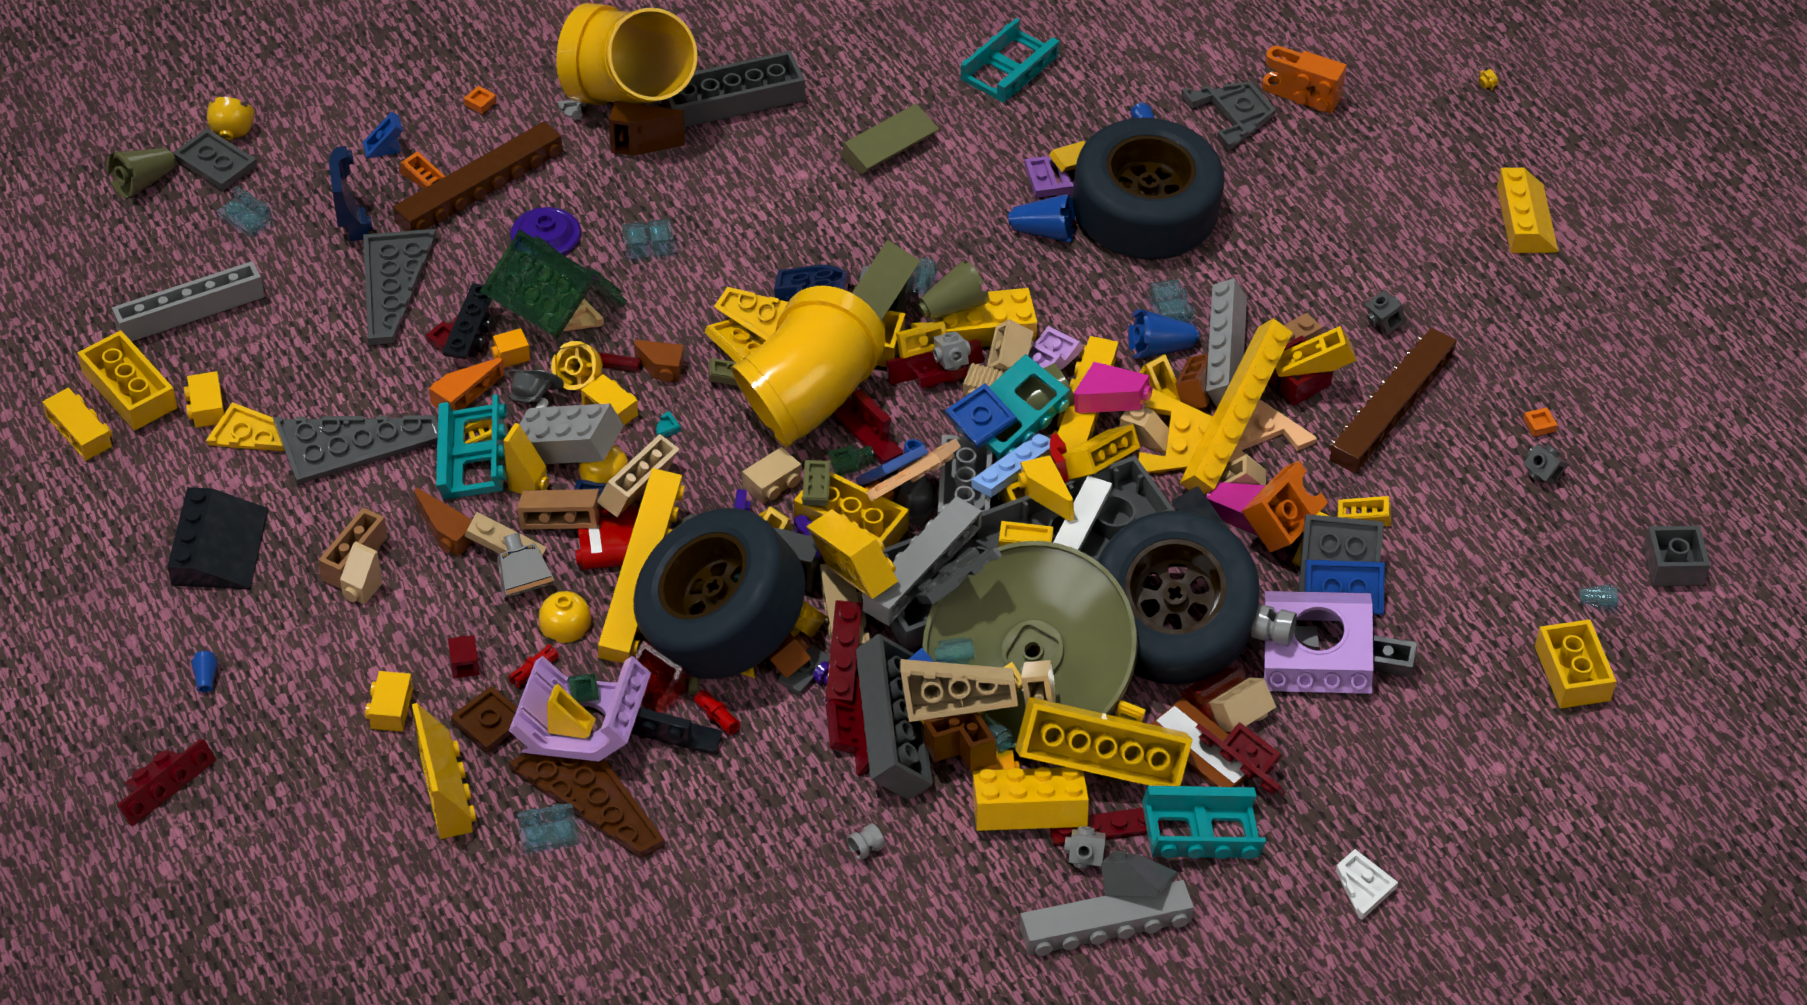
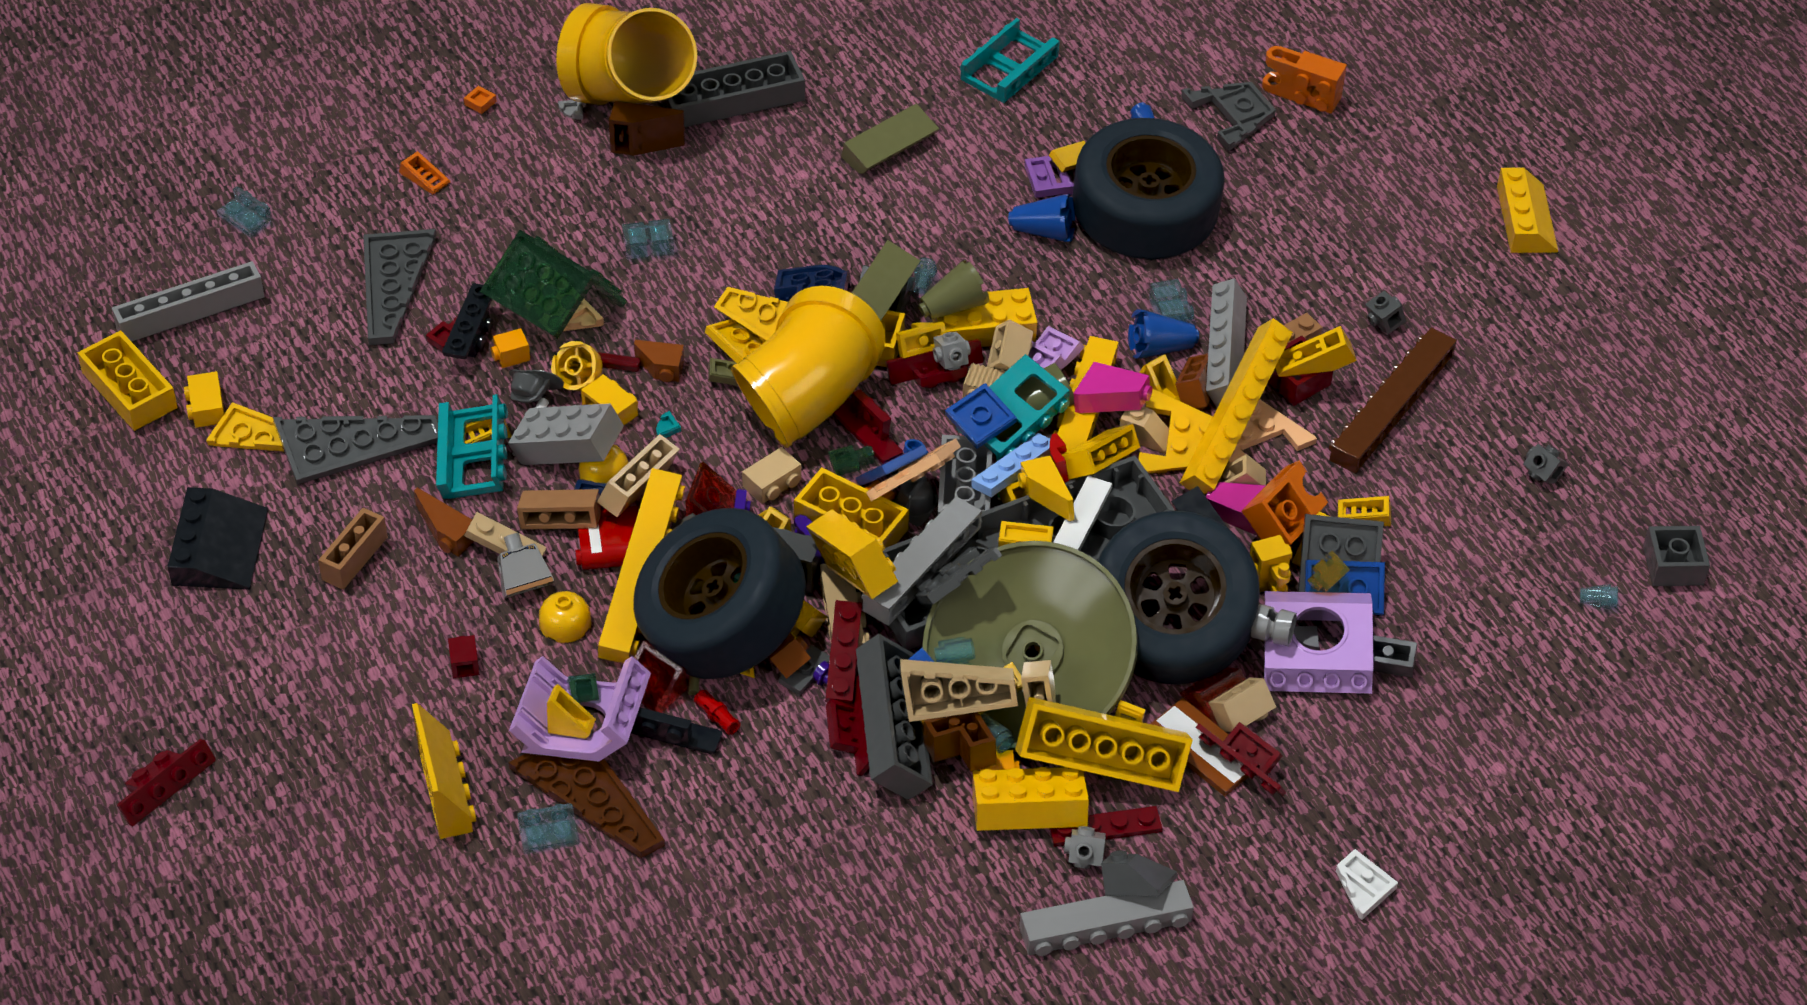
(78, 423): yellow brick -> none
(138, 169): olive cone -> none
(204, 669): blue cone -> none
(215, 159): dark grey plate -> none
(229, 118): yellow cylinder -> none
(346, 208): dark blue slope -> none
(361, 574): tan slope -> none
(384, 137): blue slope -> none
(389, 701): yellow brick -> none
(466, 385): orange slope -> none
(478, 178): reddish brown brick -> none
(486, 719): reddish brown plate -> none
(523, 463): yellow slope -> none
(523, 673): red pin -> none
(552, 225): dark purple piece -> none
(709, 492): none -> clear red slope
(816, 483): olive plate -> none
(866, 841): light grey wheel -> none
(1199, 808): teal window -> none
(1272, 563): none -> yellow brick
(1327, 572): none -> clear yellow brick
(1488, 79): yellow plate -> none
(1540, 422): orange plate -> none
(1575, 663): yellow brick -> none

